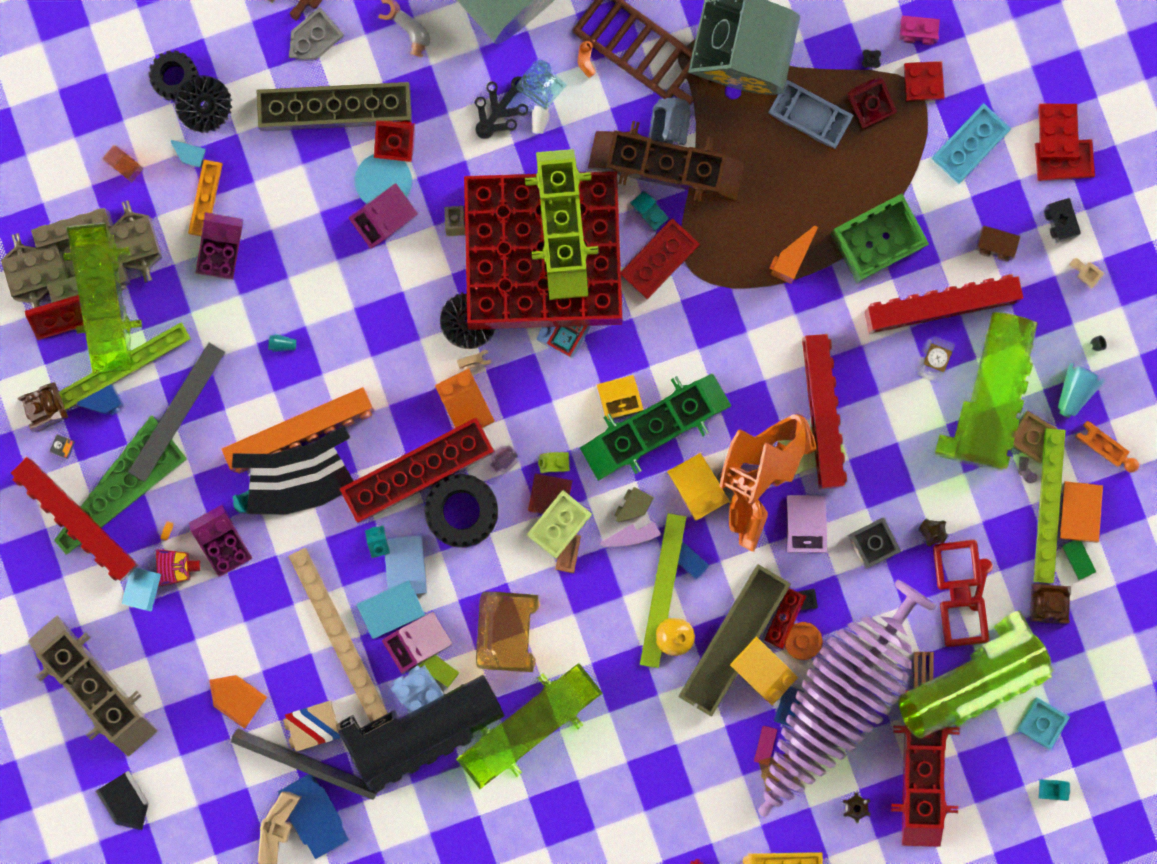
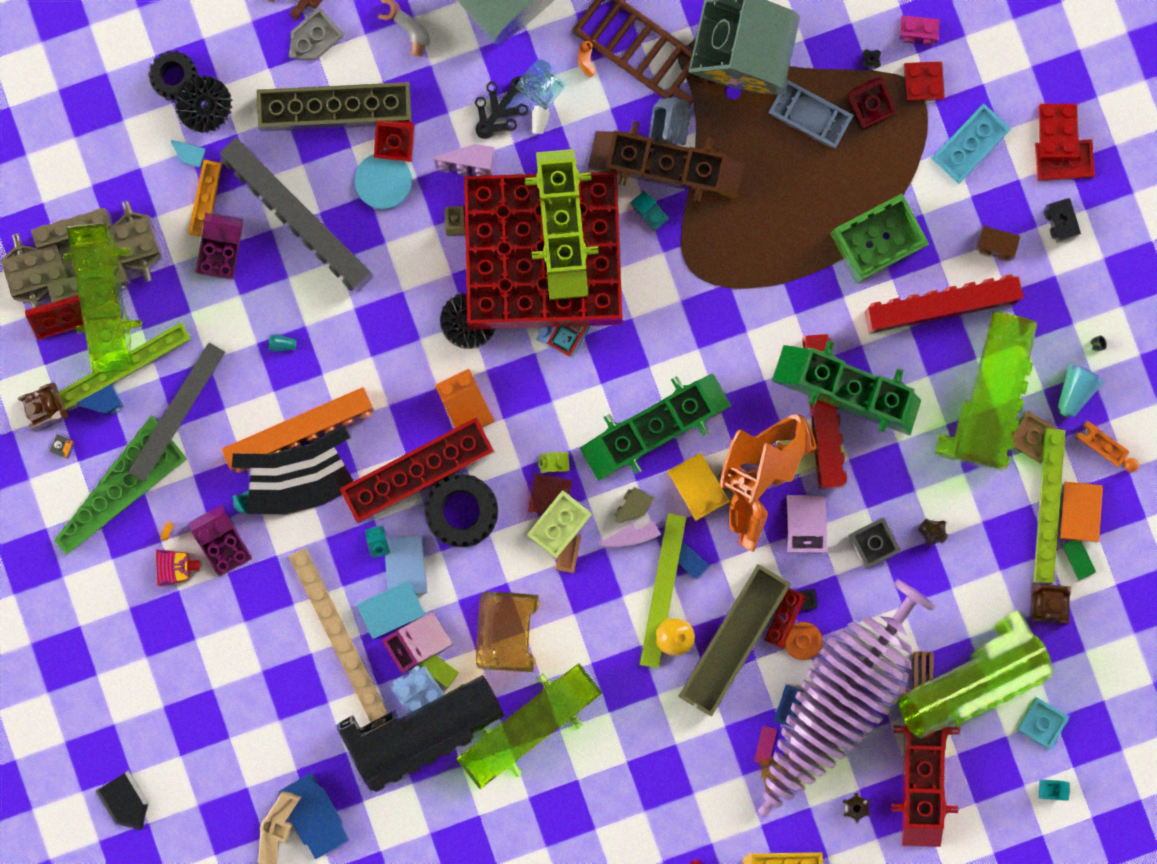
(75, 519): red brick -> none
(91, 686): dark tan piece -> none
(122, 163): slope -> none
(141, 589): medium azure tile -> none
(236, 698): orange tile -> none
(299, 218): none -> dark grey brick
(302, 763): dark grey tile -> none
(312, 726): panel -> none
(383, 215): magenta slope -> none
(468, 160): none -> lavender slope
(468, 362): tan plate -> none
(504, 459): clear purple head -> none
(620, 397): yellow slope -> none
(659, 259): red plate -> none
(764, 671): yellow slope -> none
(788, 263): orange slope -> none
(848, 388): none -> green piece
(935, 359): brick -> none
(961, 593): red bar -> none
(986, 567): red bar -> none
(1024, 472): clear purple arm -> none
(1088, 274): tan plate -> none

